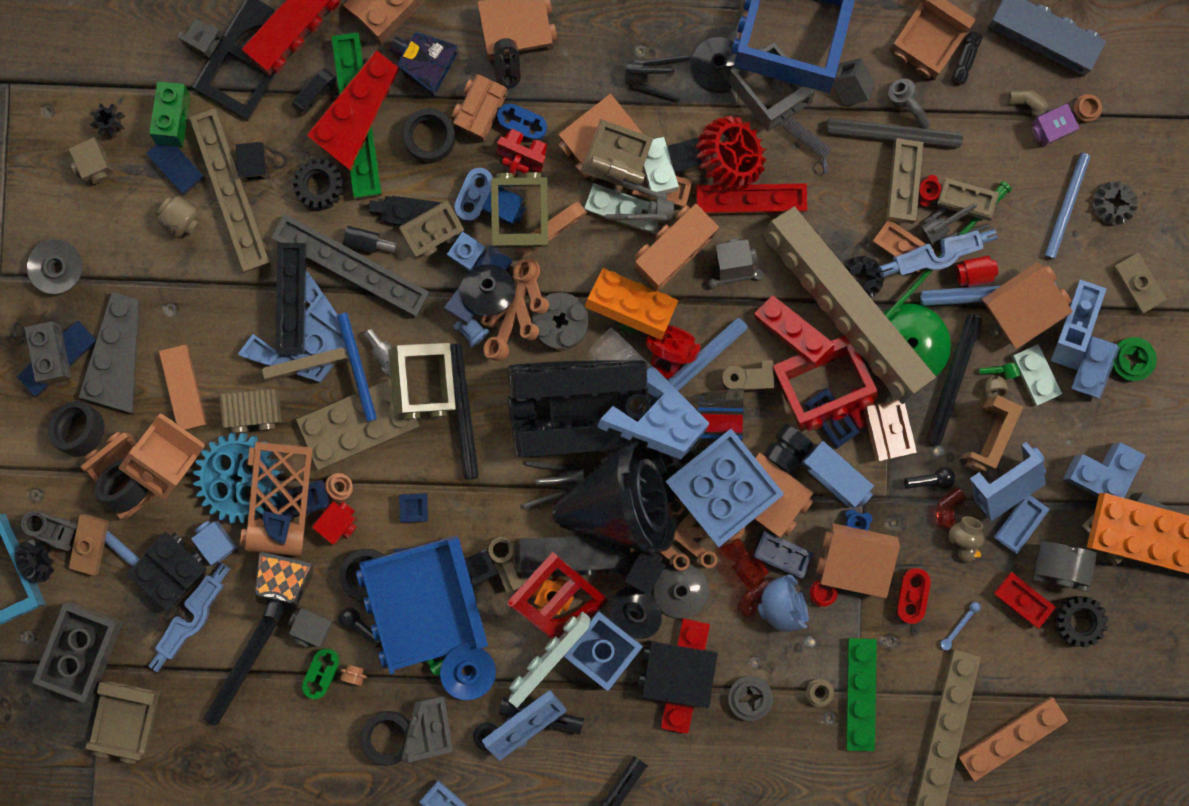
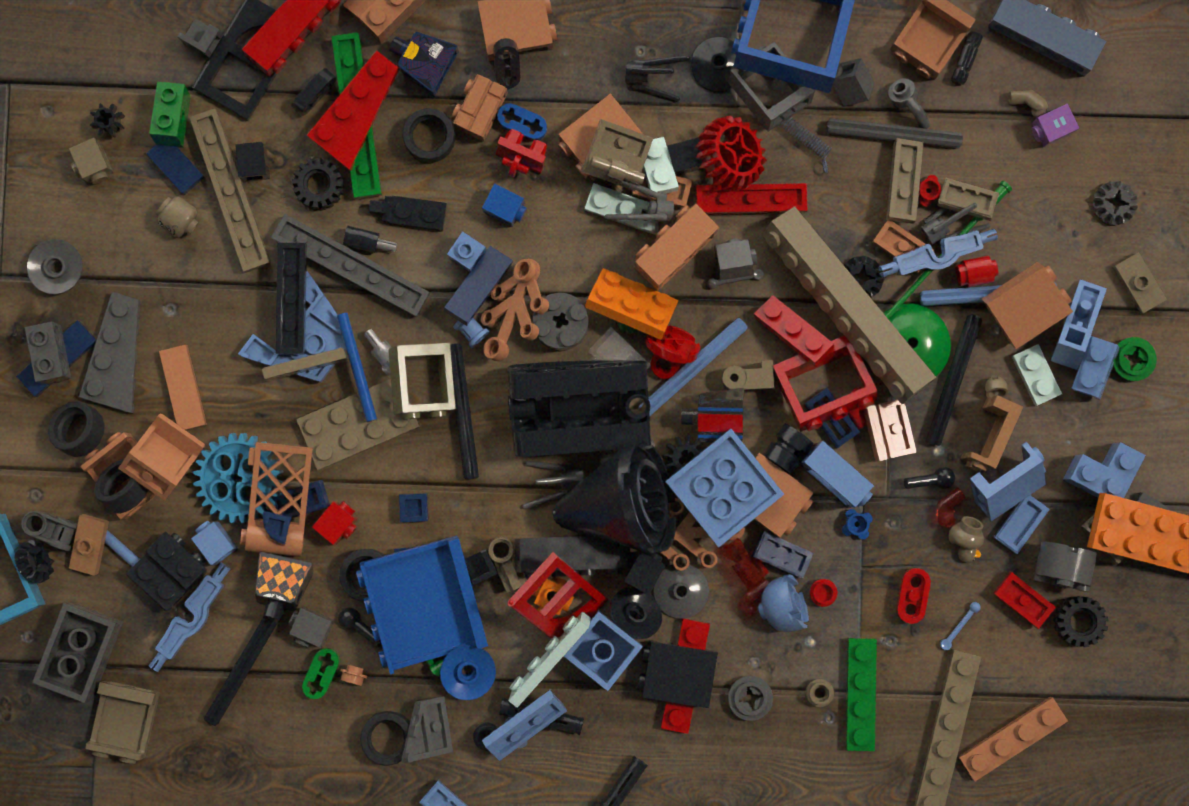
(250, 409): dark tan brick -> none
(345, 483): nougat plate -> none
(431, 229): dark tan bracket -> none
(473, 195): medium blue plate -> none
(487, 301): black dish -> none
(519, 240): olive window -> none
(557, 225): nougat beam -> none
(668, 426): medium blue wing -> none
(858, 560): nougat brick -> none
(1010, 370): green hand -> none
(1067, 206): medium blue bar -> none
(1087, 108): nougat plate -> none

